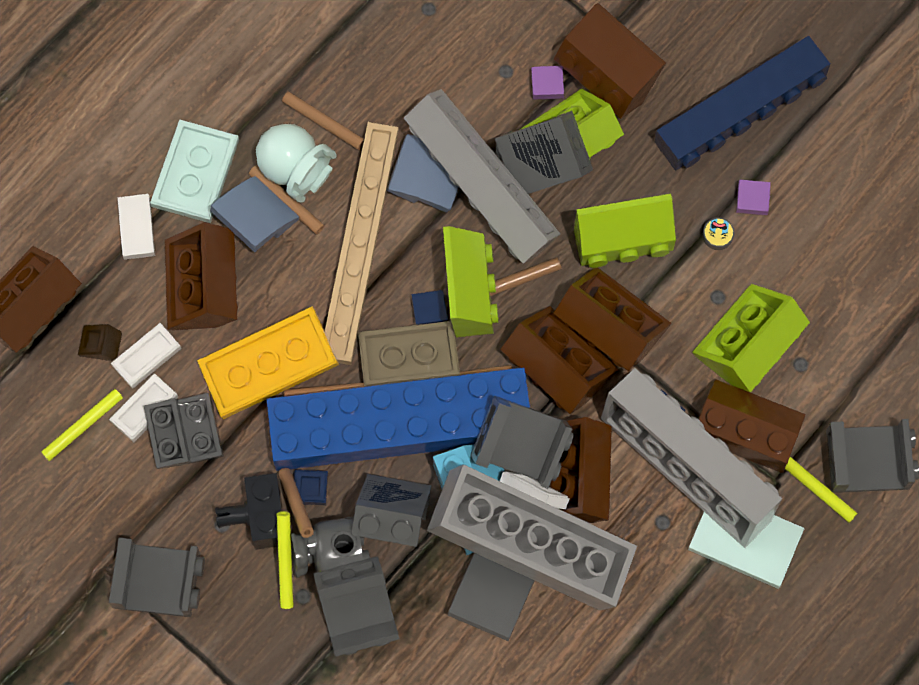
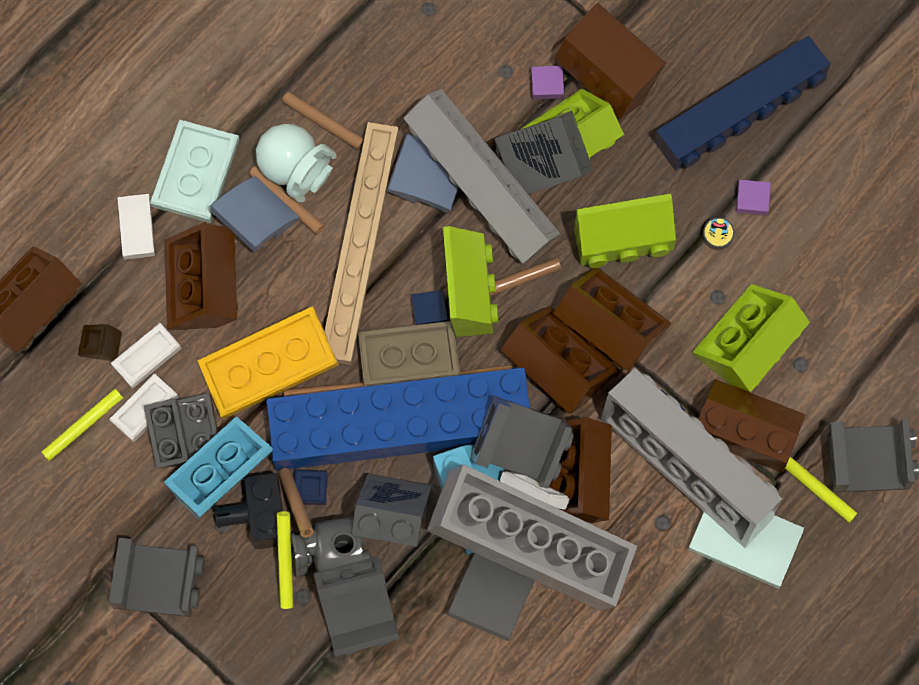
(218, 467): none -> medium azure slope

